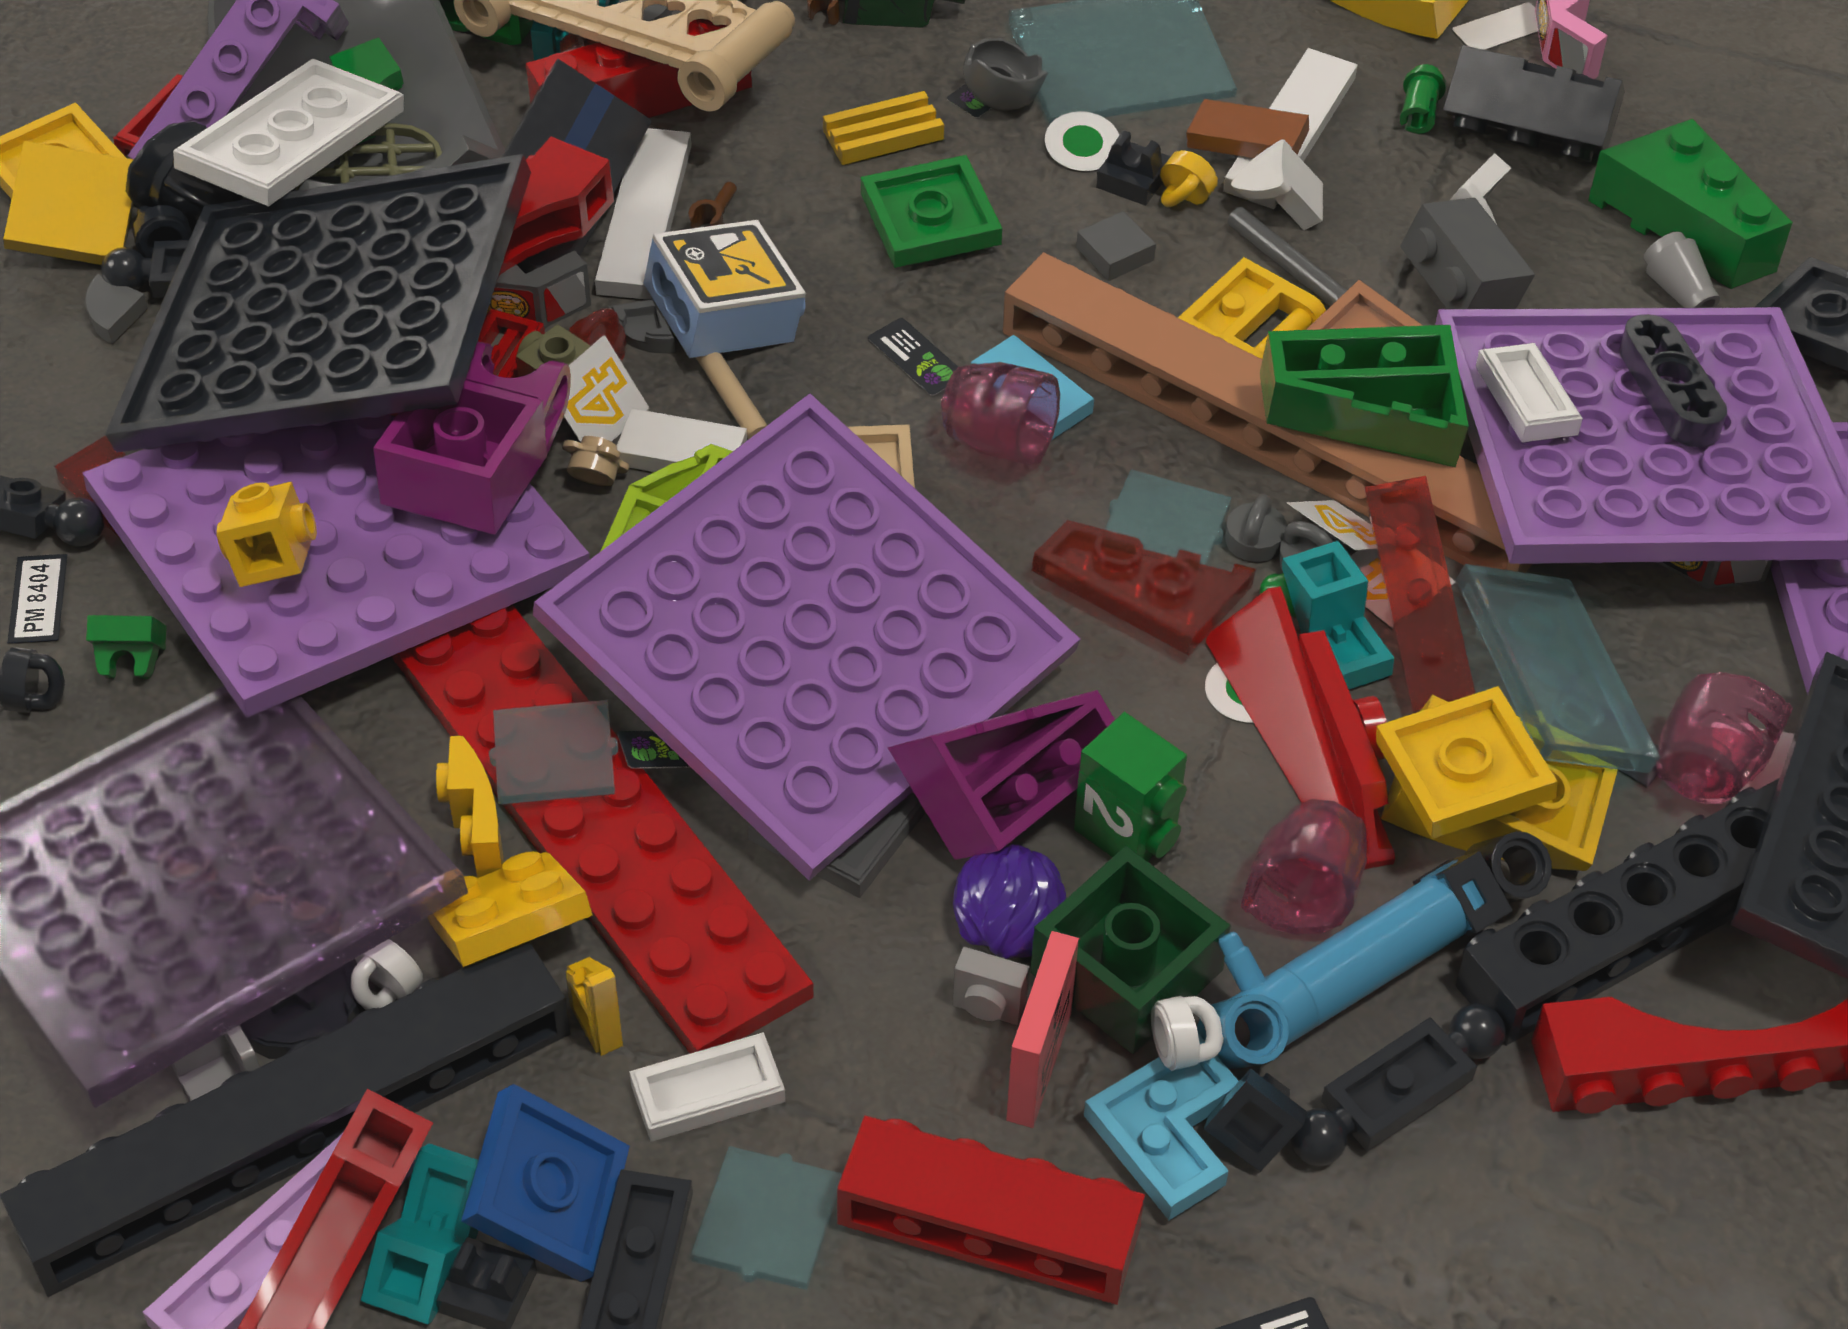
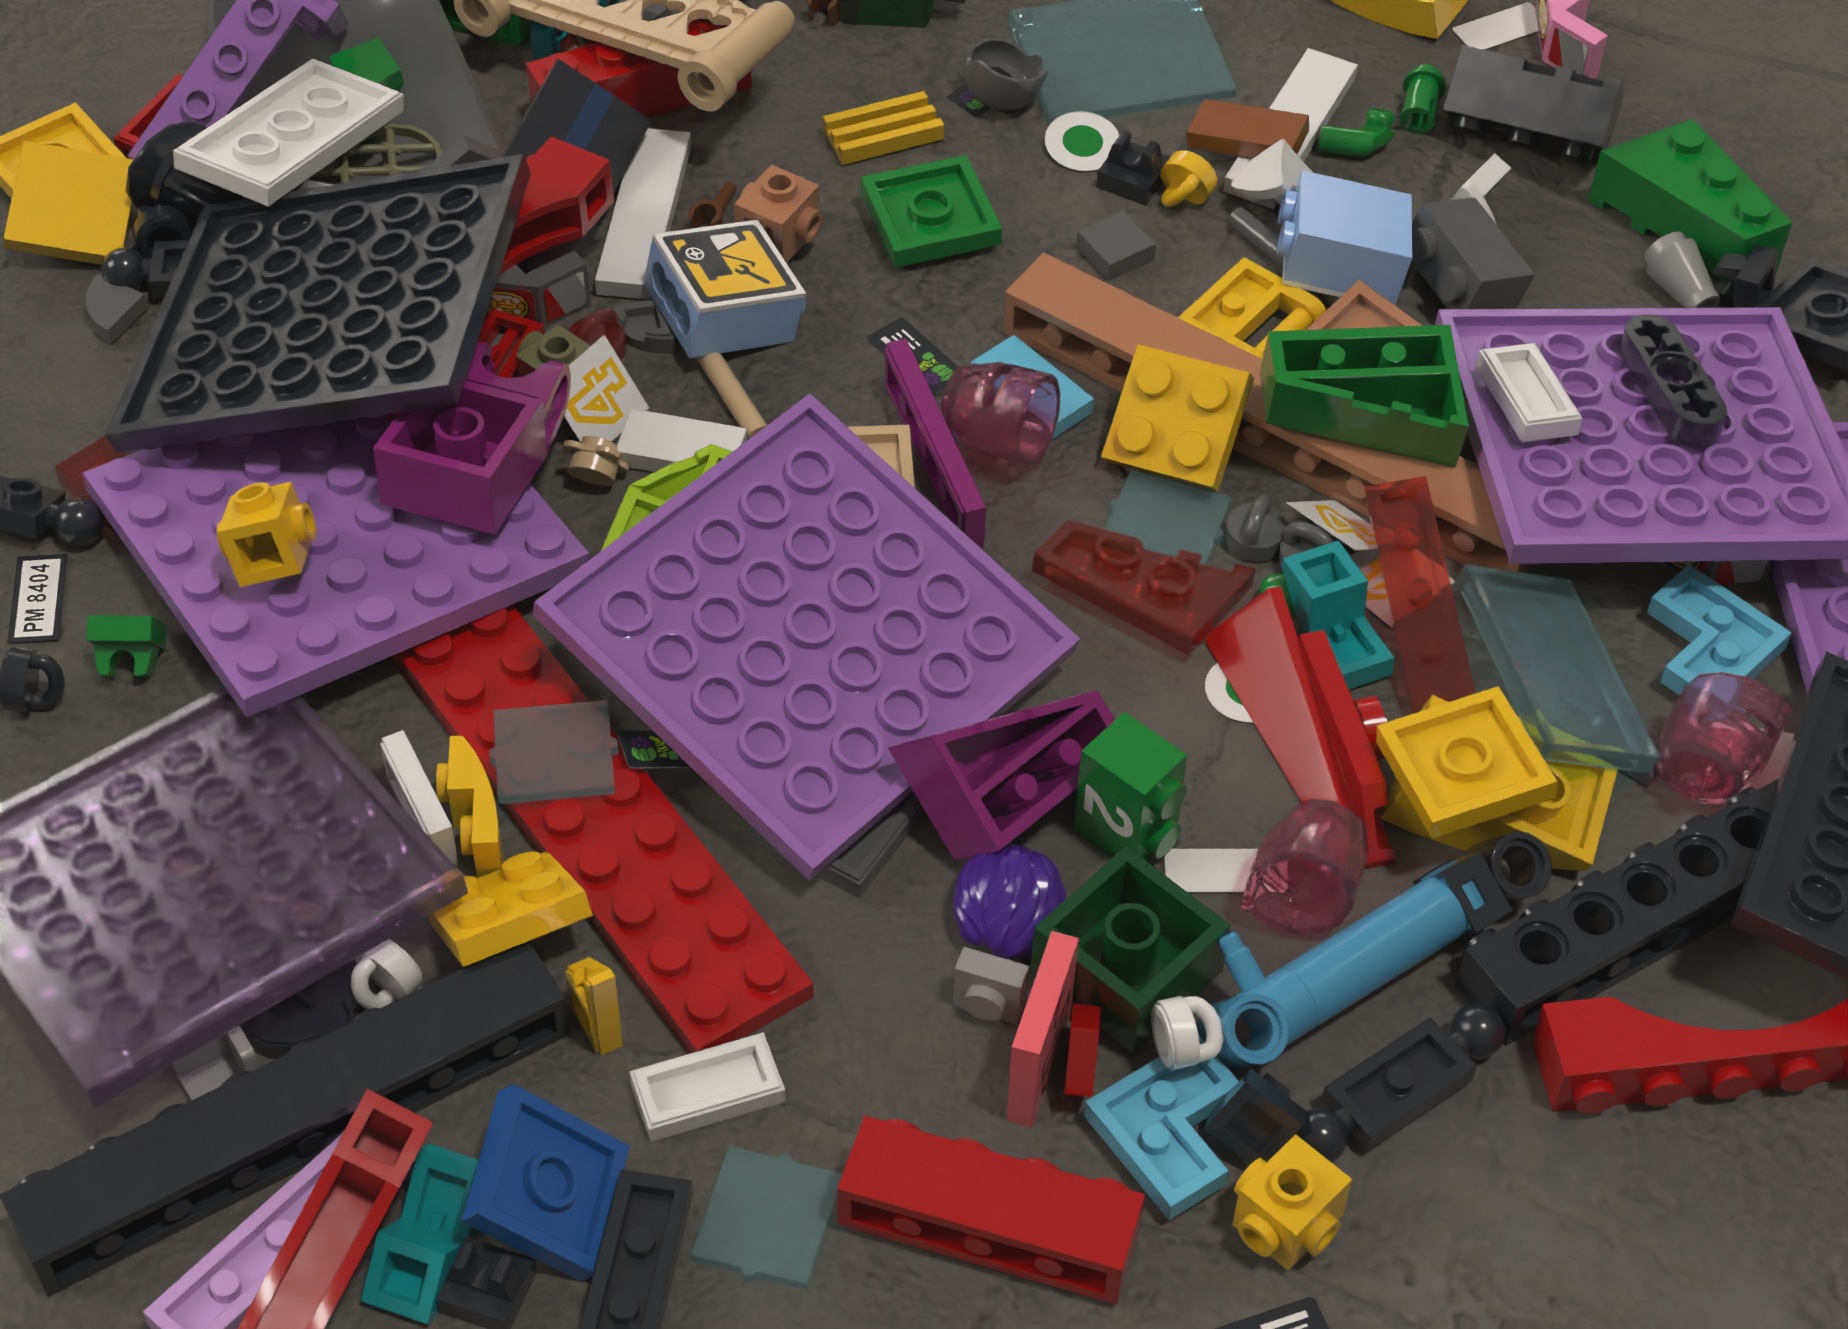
(416, 792): none -> white tile
(784, 207): none -> nougat brick
(933, 441): none -> magenta tile
(1082, 1050): none -> red tile
(1177, 417): none -> yellow plate
(1210, 869): none -> white sticker
(1290, 1203): none -> yellow brick
(1344, 234): none -> light blue piece
(1362, 140): none -> green arm
(1719, 625): none -> medium azure plate
(1749, 277): none -> black tile

